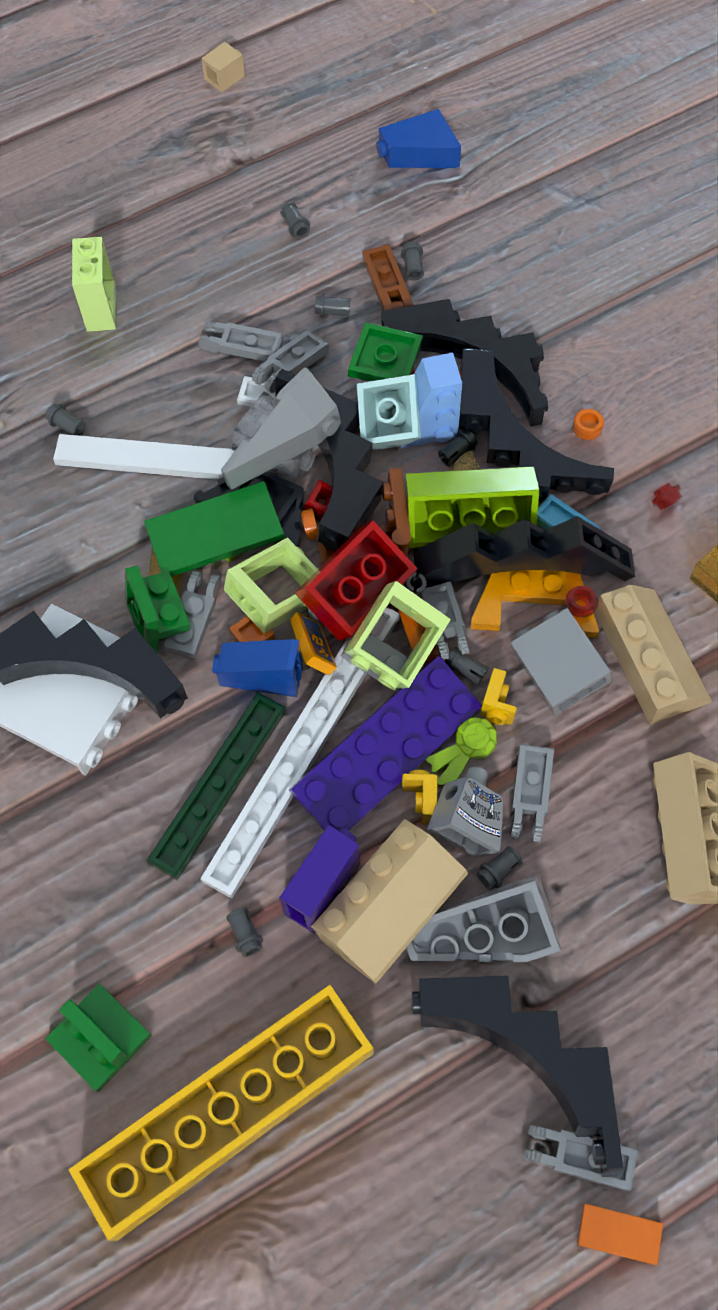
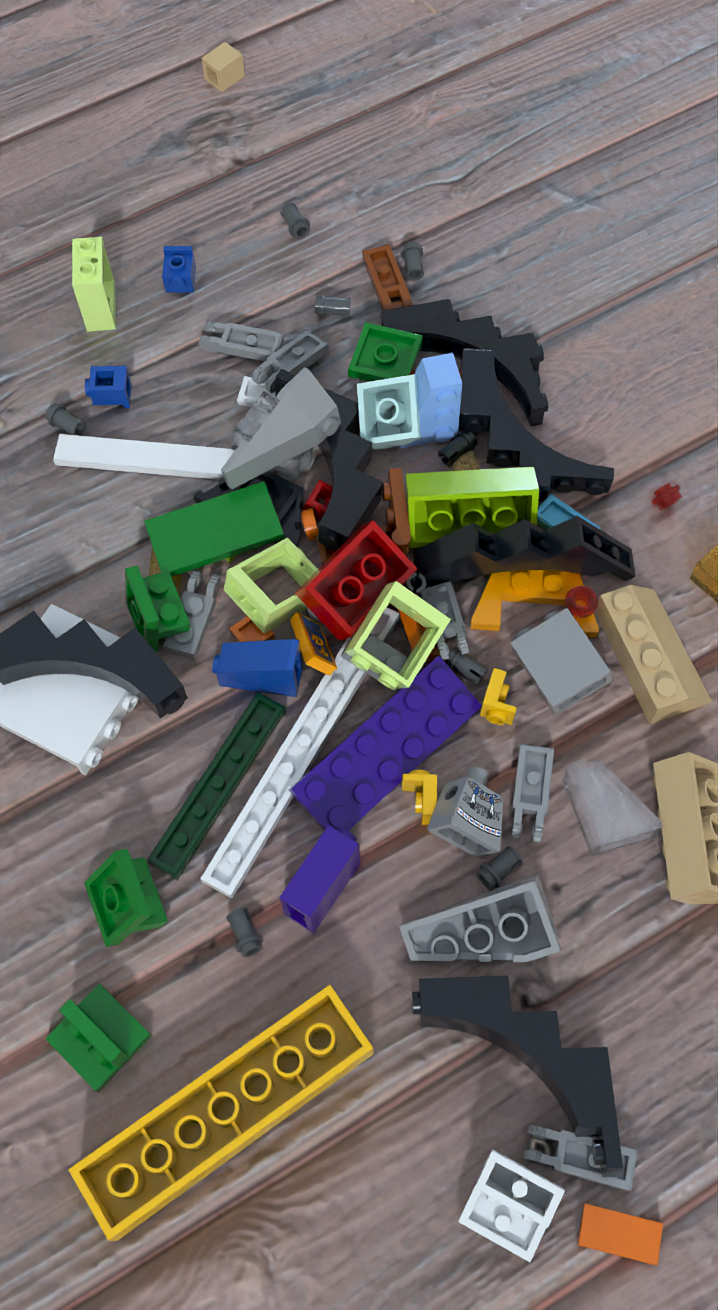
(109, 385): none -> blue brick
(124, 897): none -> green bracket
(179, 269): none -> blue brick
(389, 900): tan slope -> none
(419, 143): blue slope -> none
(474, 740): lime piece -> none
(511, 1205): none -> white brick
(588, 424): orange tile -> none
(607, 808): none -> clear slope

